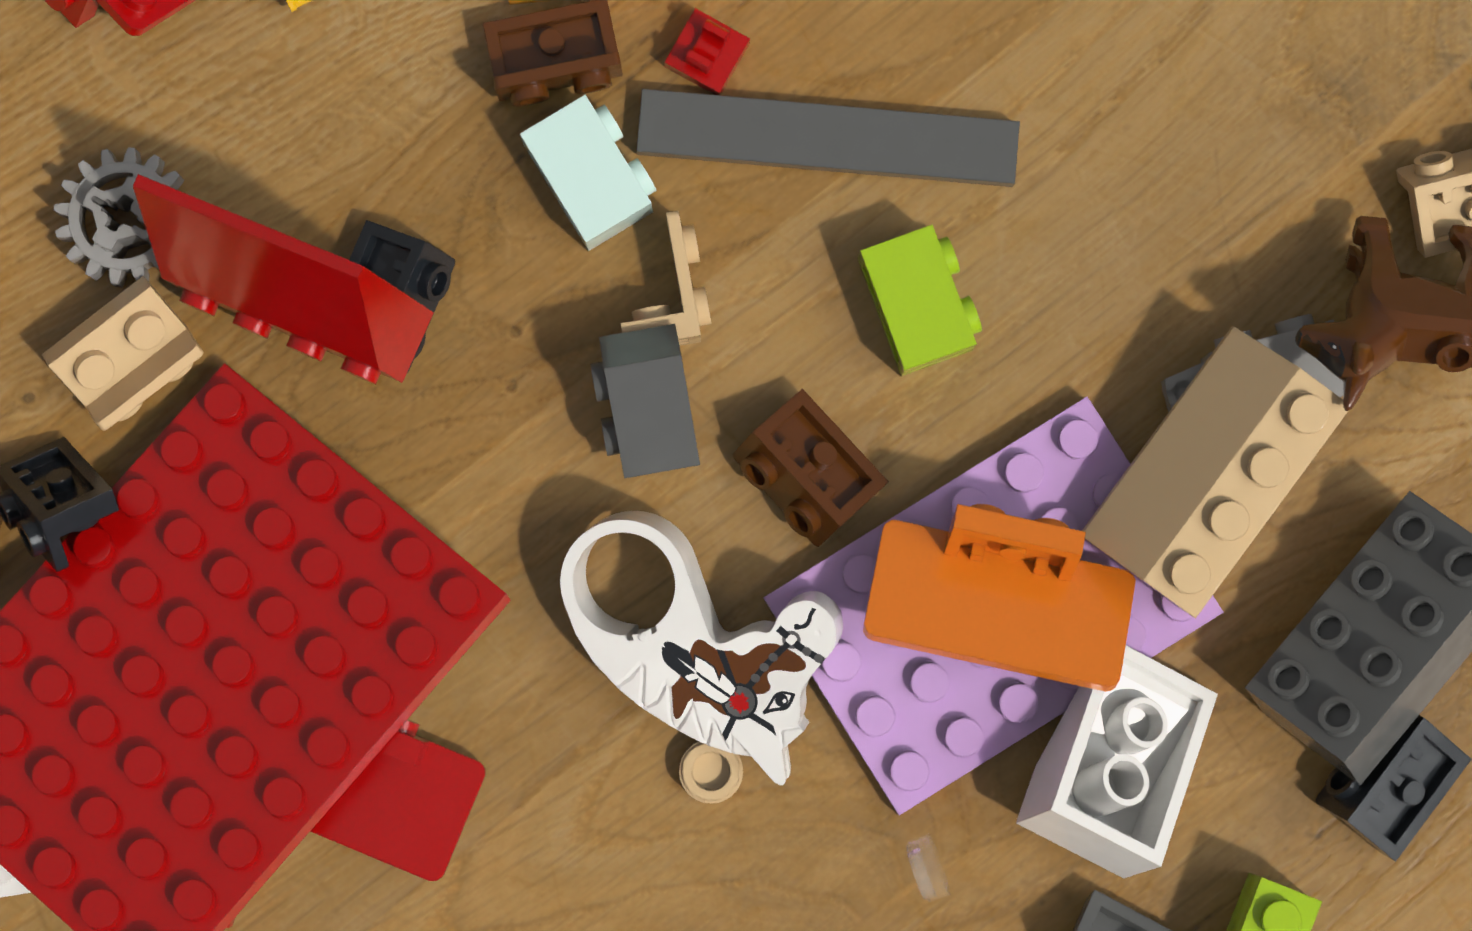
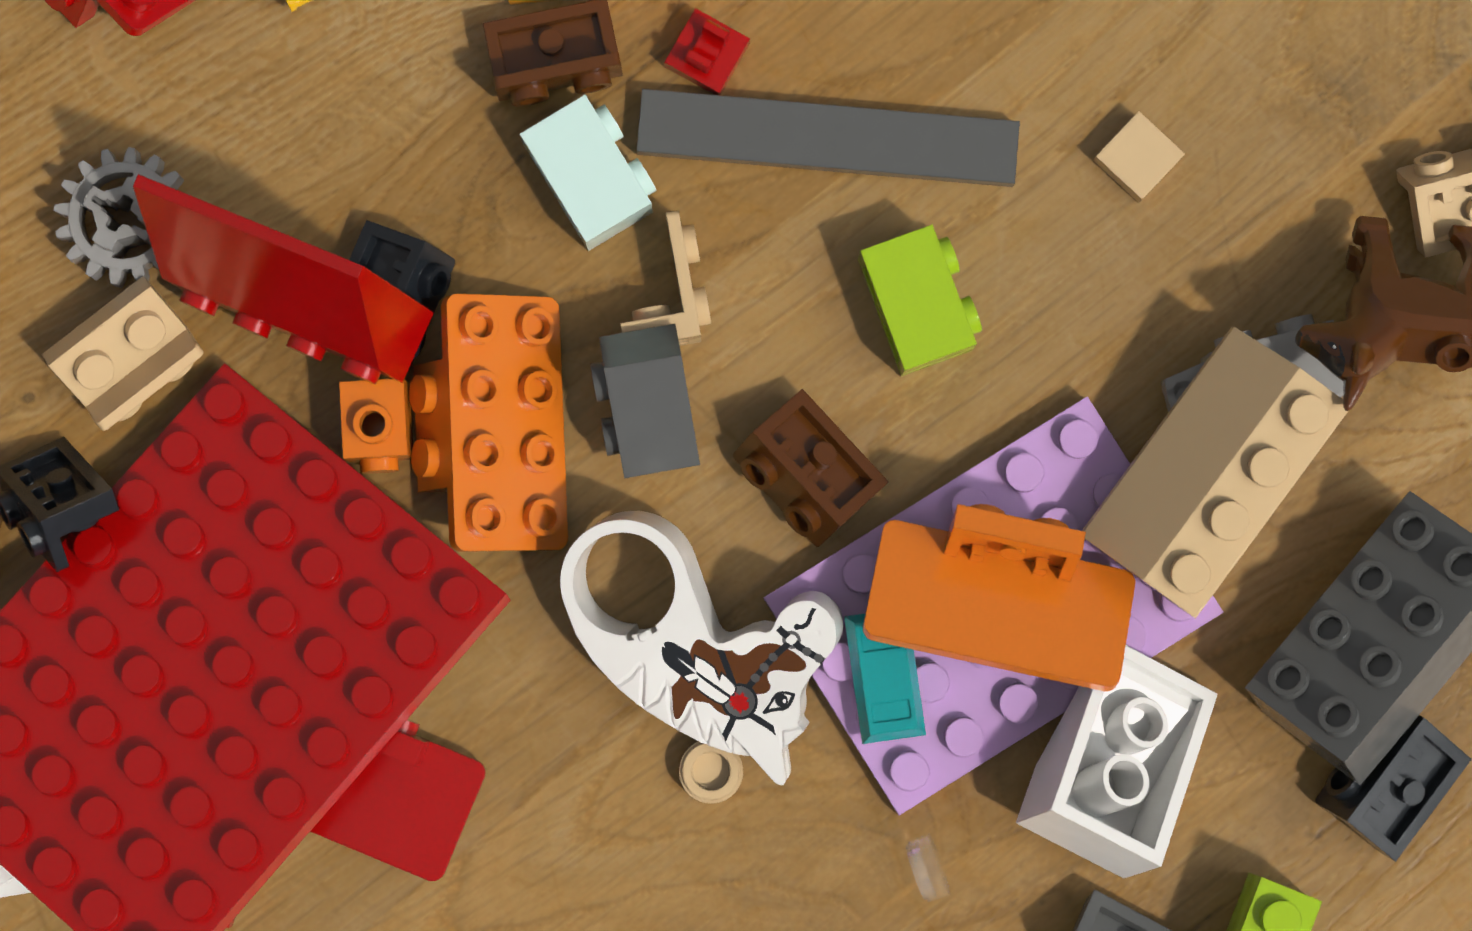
(376, 424): none -> orange brick
(495, 423): none -> orange bracket
(883, 686): none -> teal tile
(1138, 157): none -> tan tile

